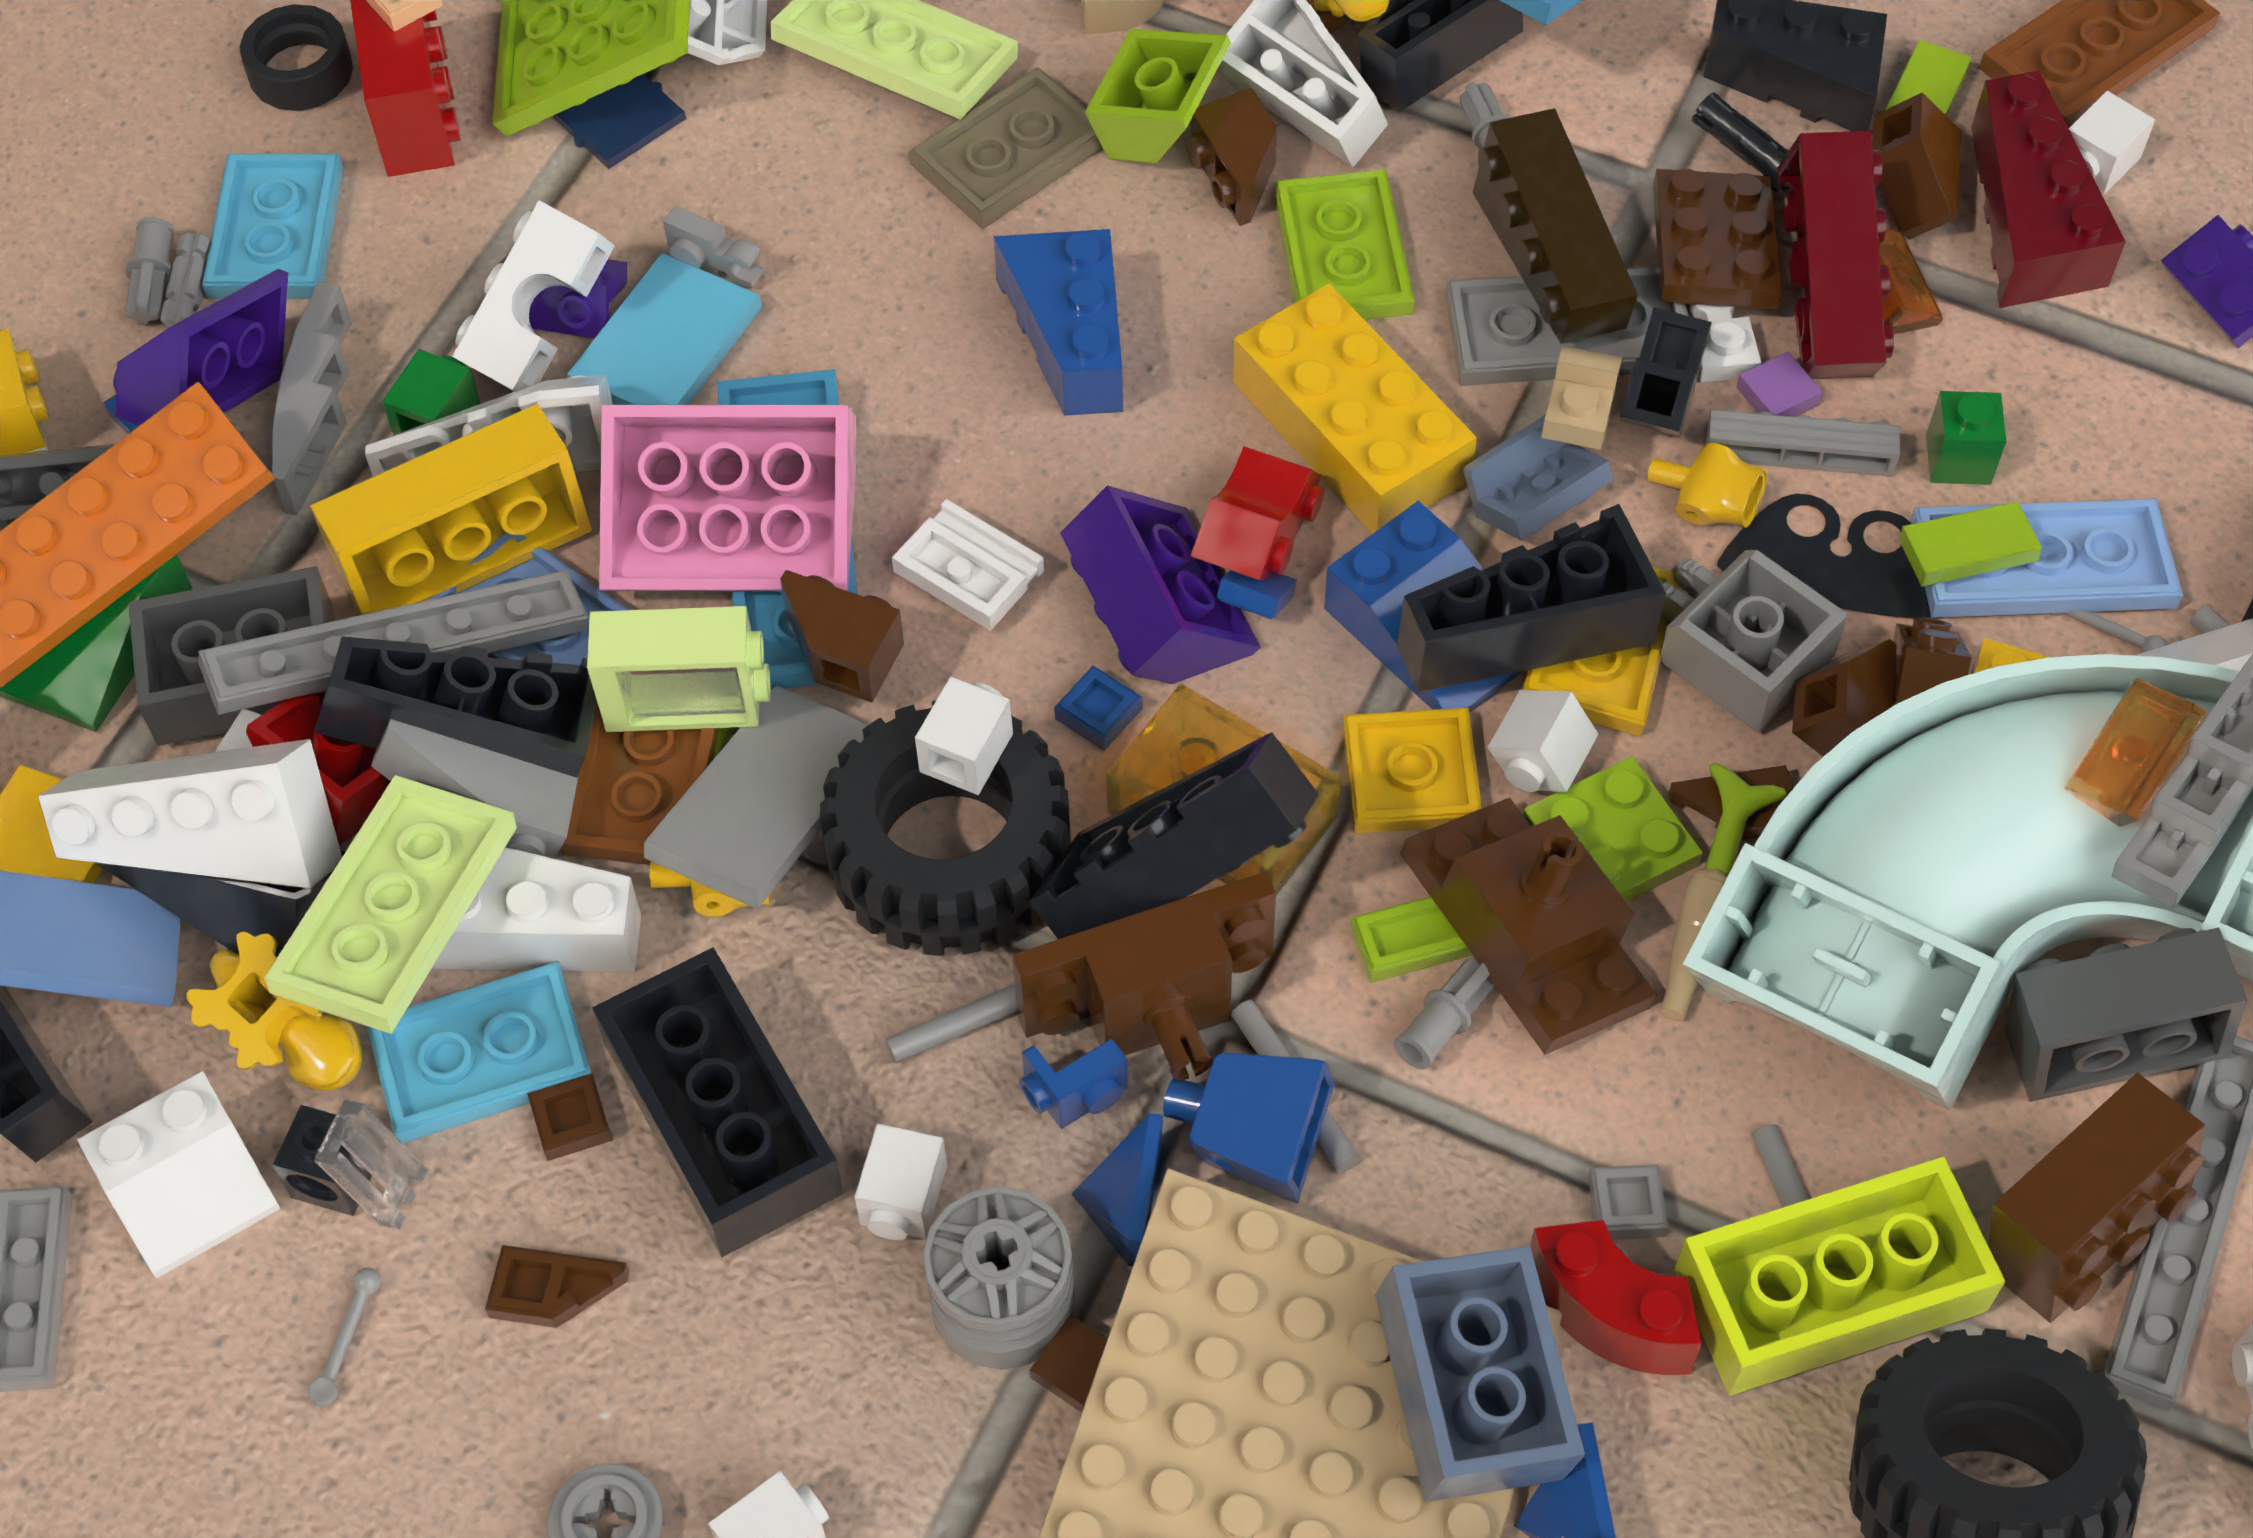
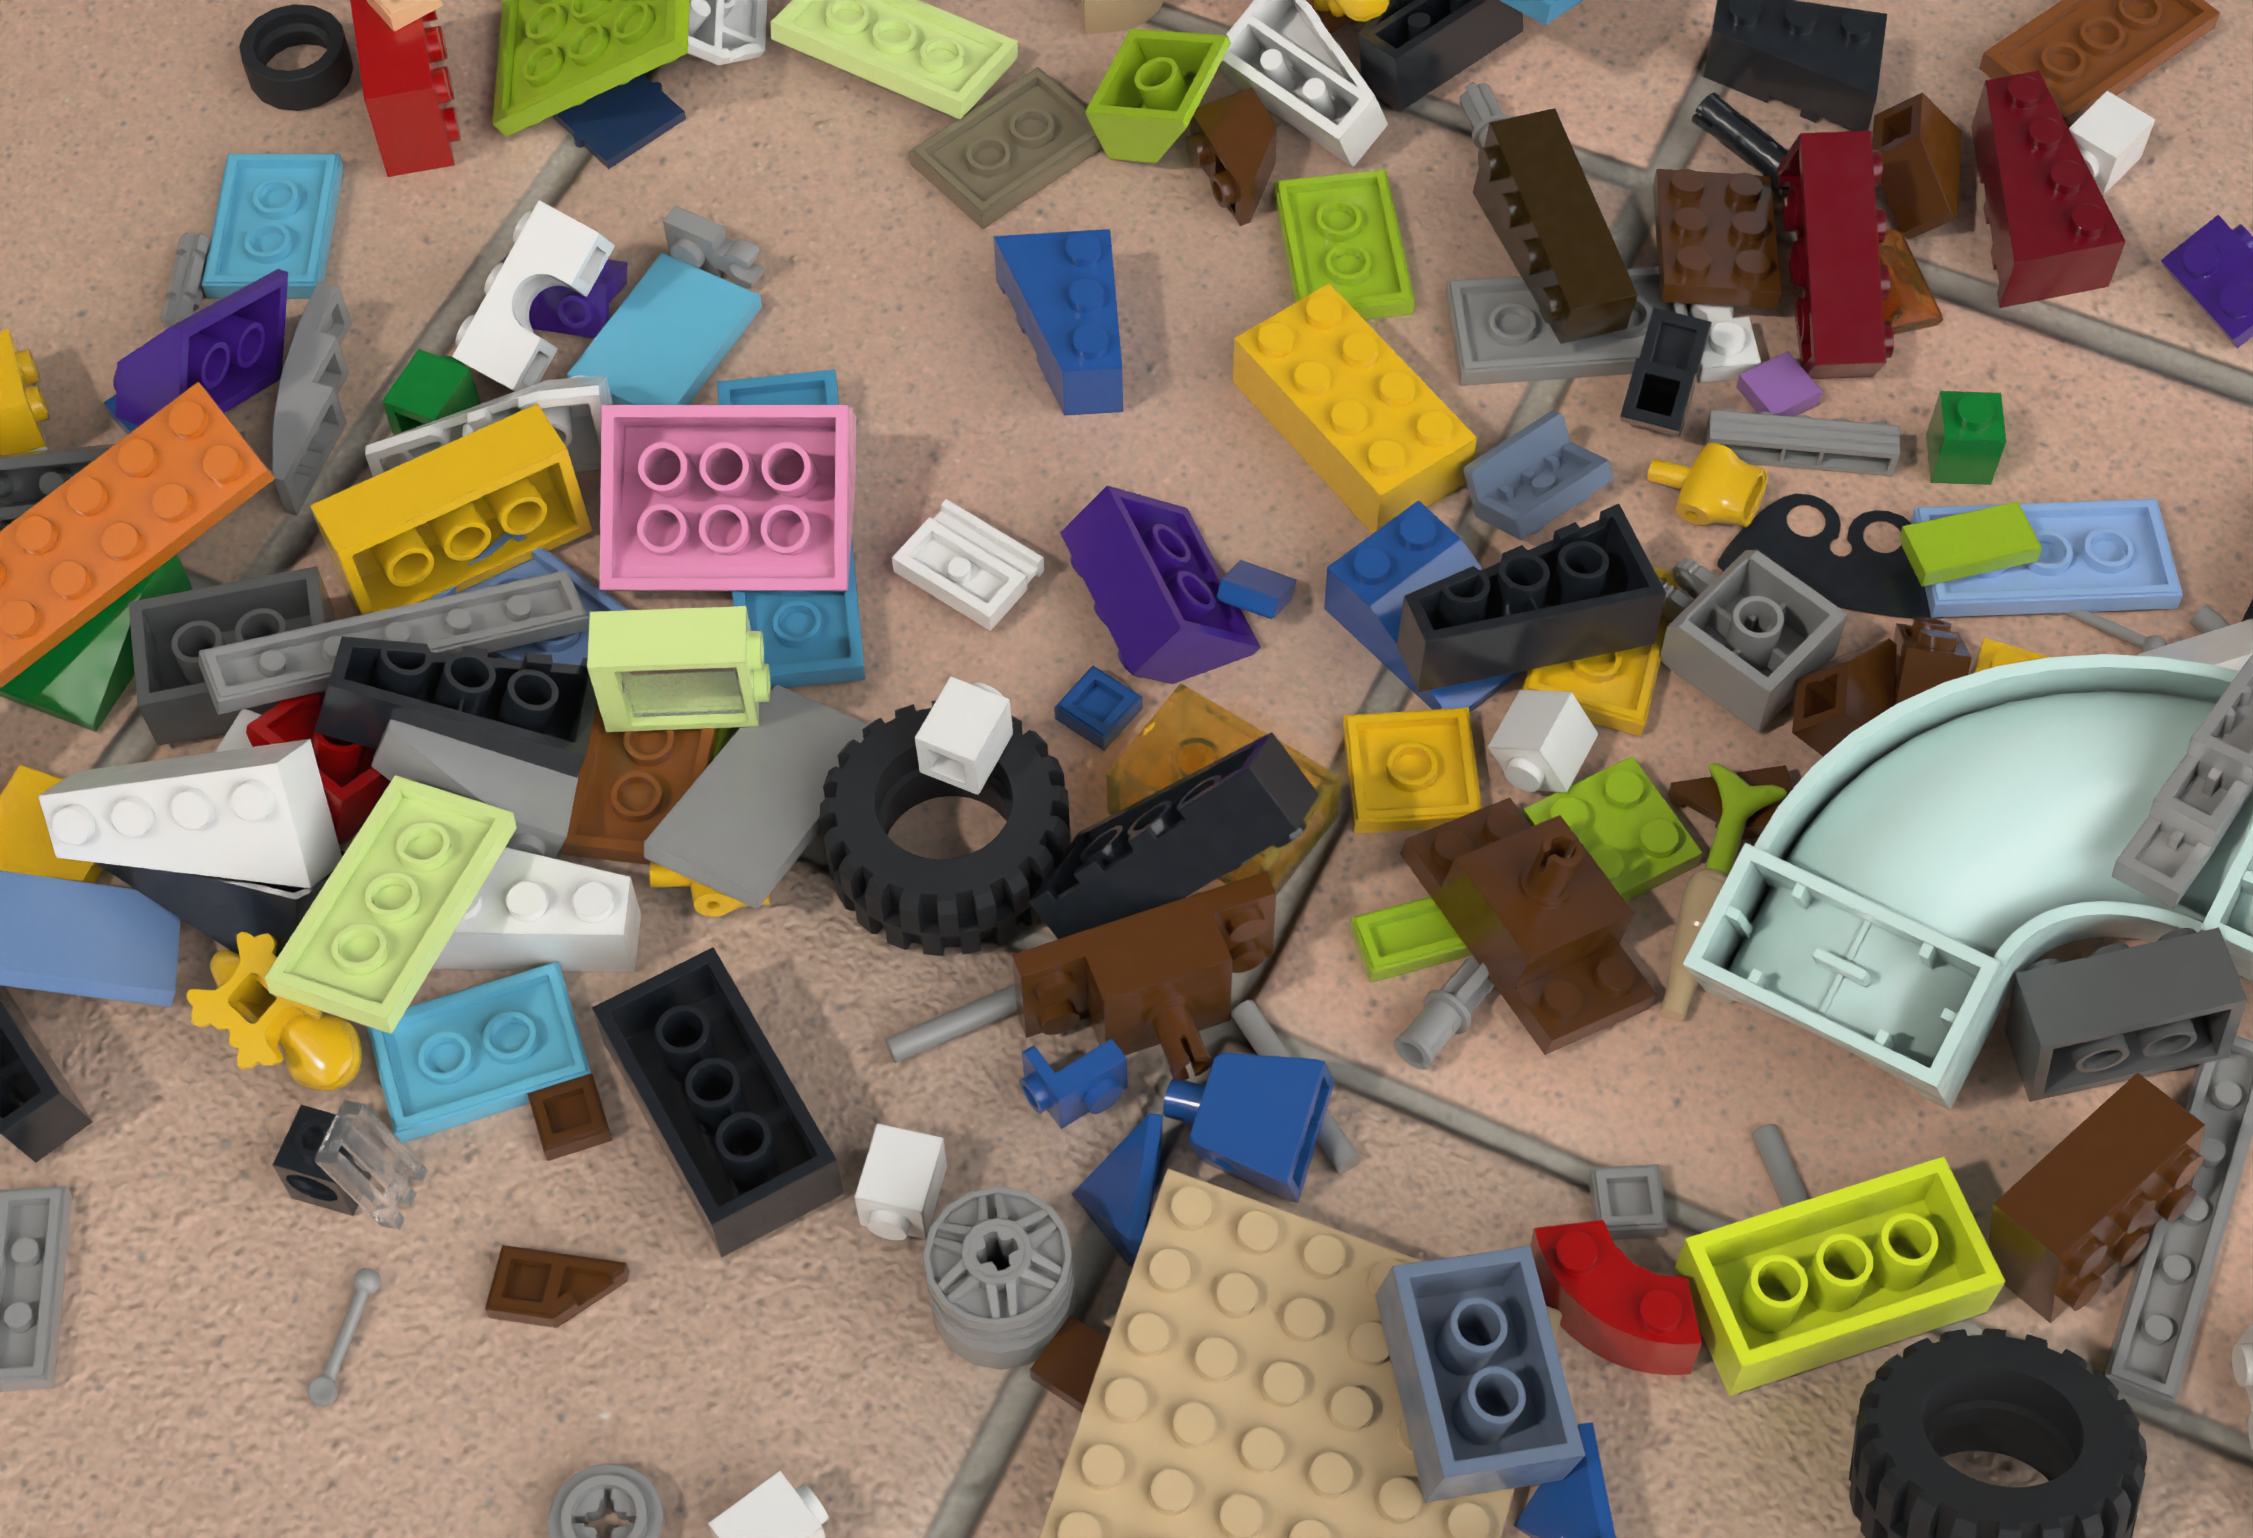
(149, 270): light grey axle -> none
(178, 1174): white slope -> none
(842, 635): reddish brown slope -> none
(1258, 515): red brick -> none
(1582, 397): tan brick -> none
(1934, 72): lime tile -> none
(2134, 752): clear orange slope -> none

